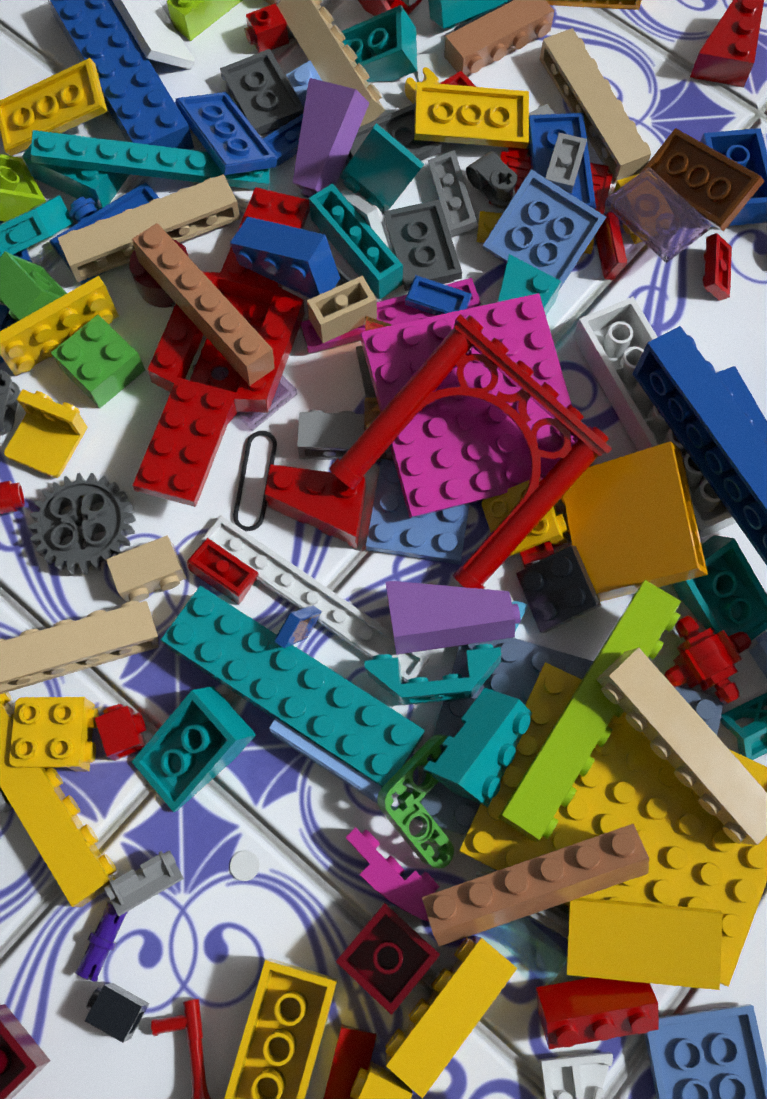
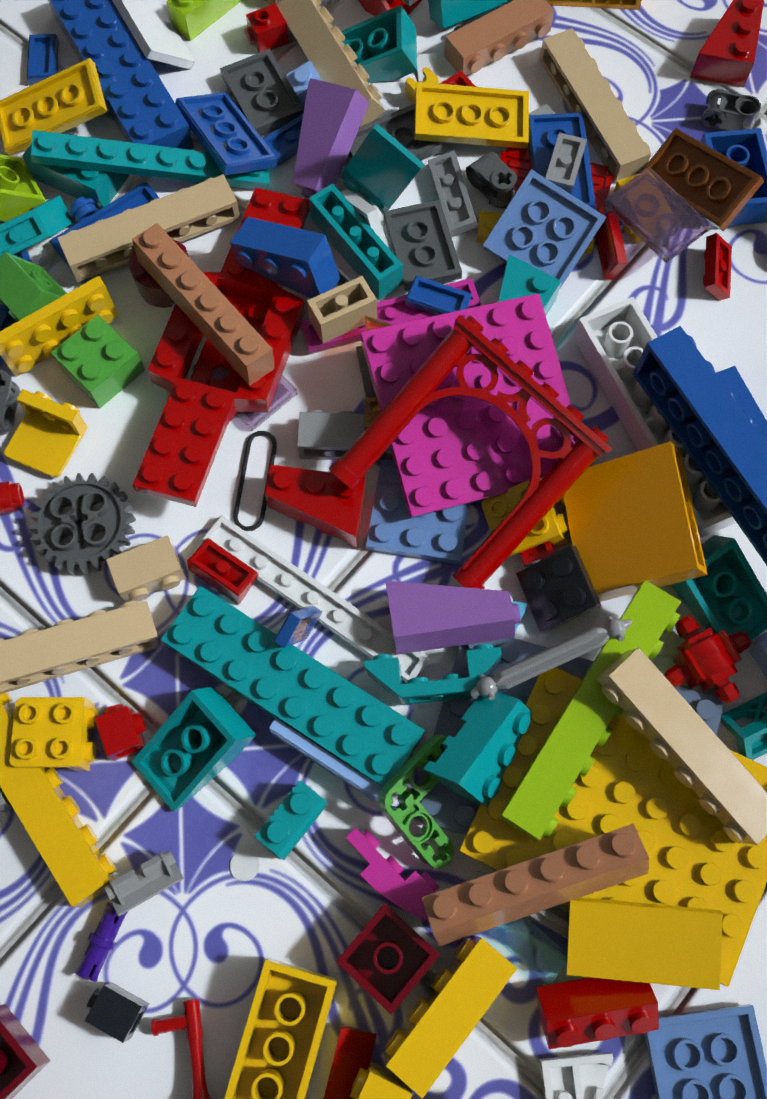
(42, 57): none -> blue tile
(291, 820): none -> teal brick
(551, 657): none -> light grey wheel
(733, 113): none -> dark grey piece

